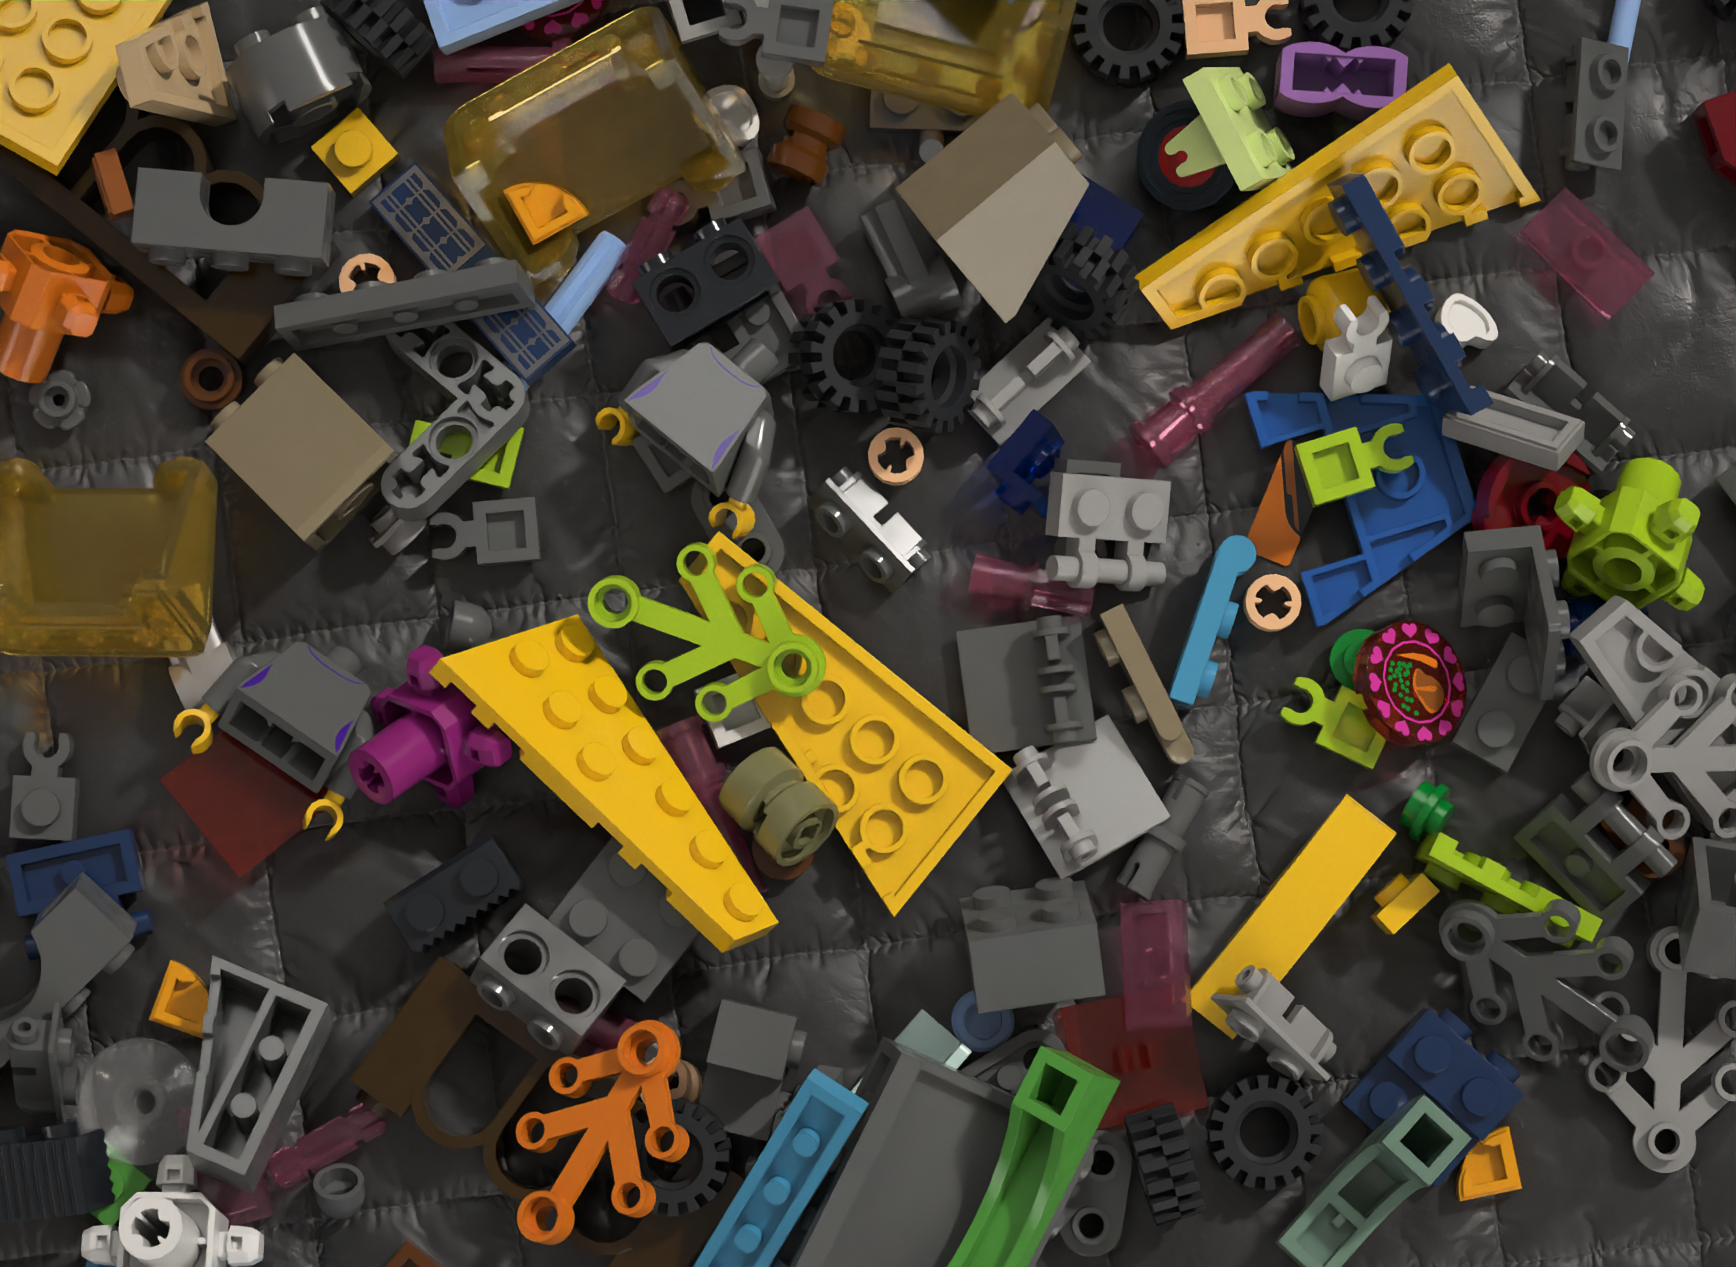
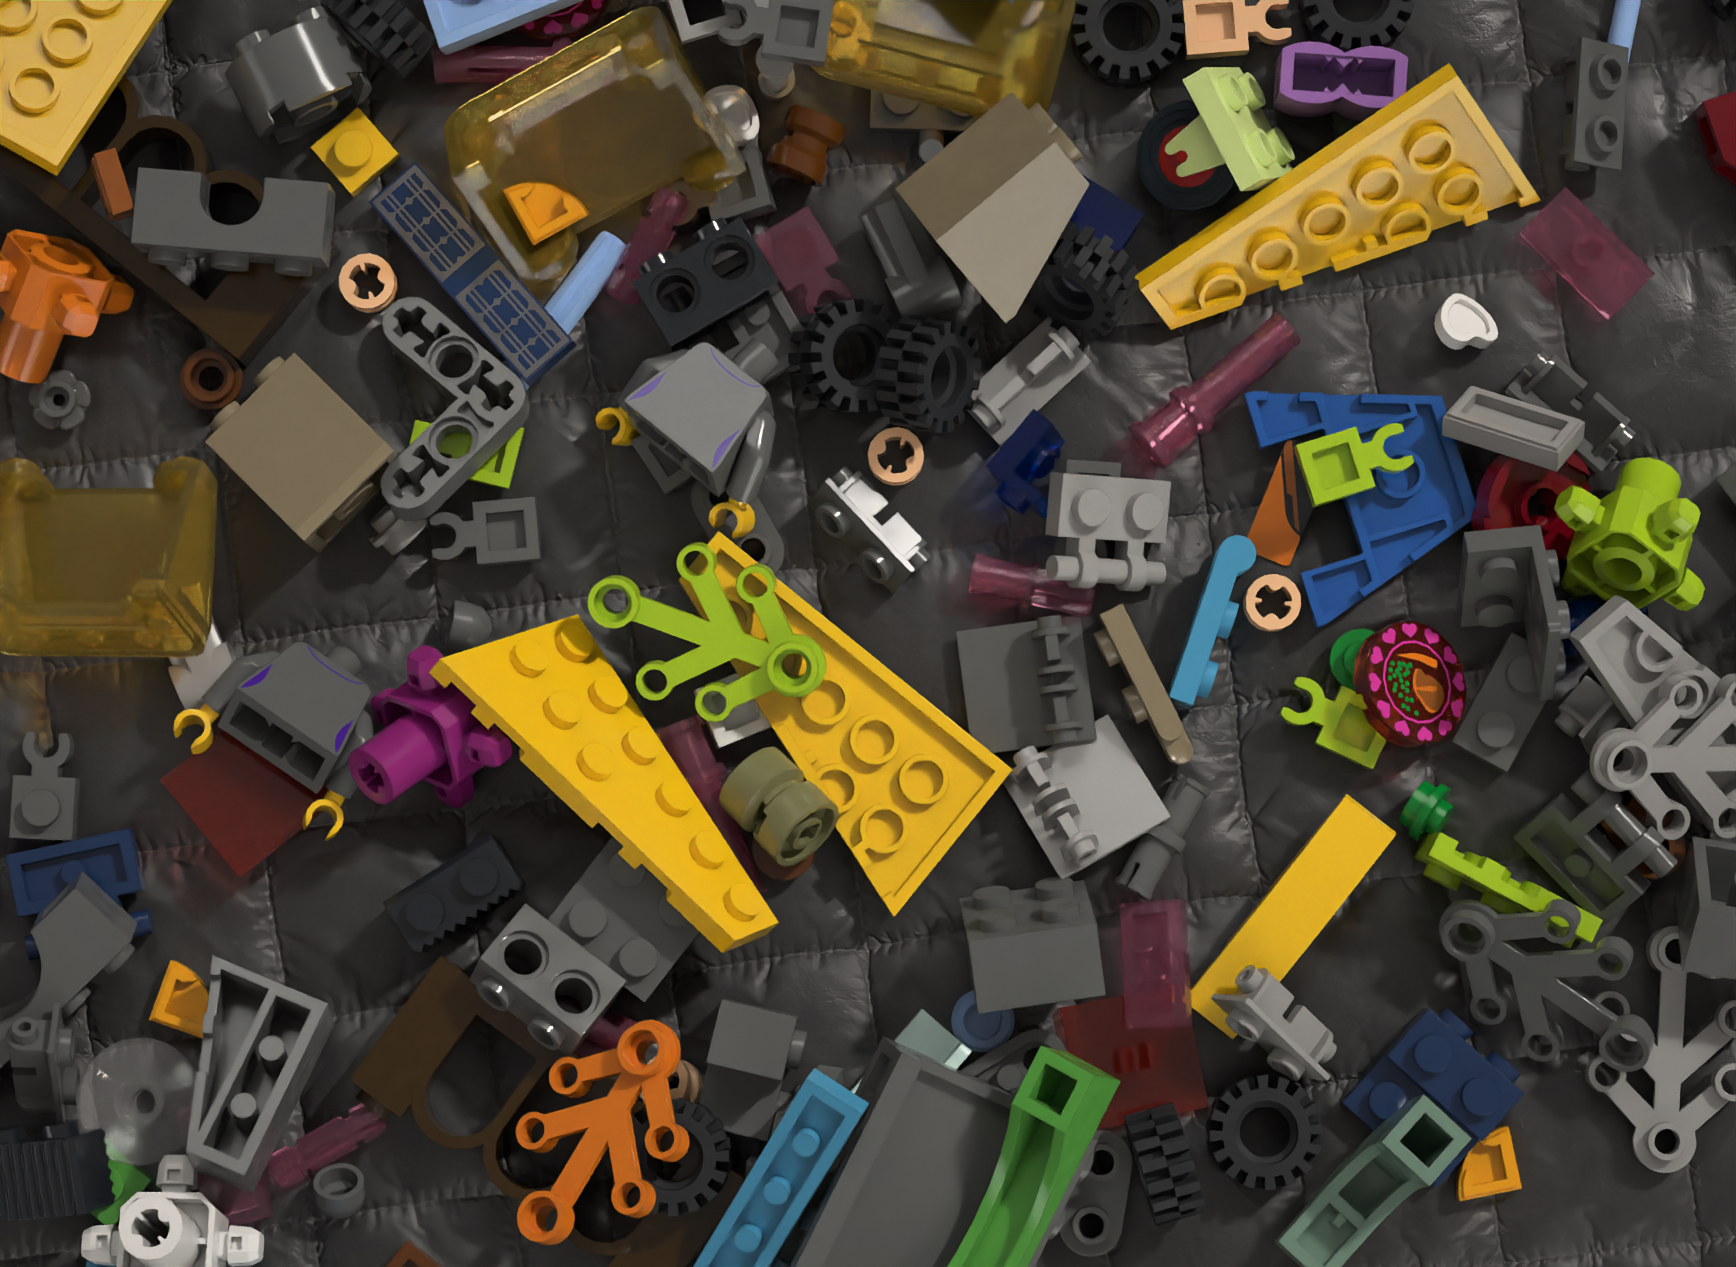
(177, 69): tan wing -> none
(400, 306): dark grey plate -> none
(1323, 298): yellow head -> none
(1360, 355): white plate -> none
(1401, 901): yellow plate -> none
(1407, 296): dark blue wing -> none

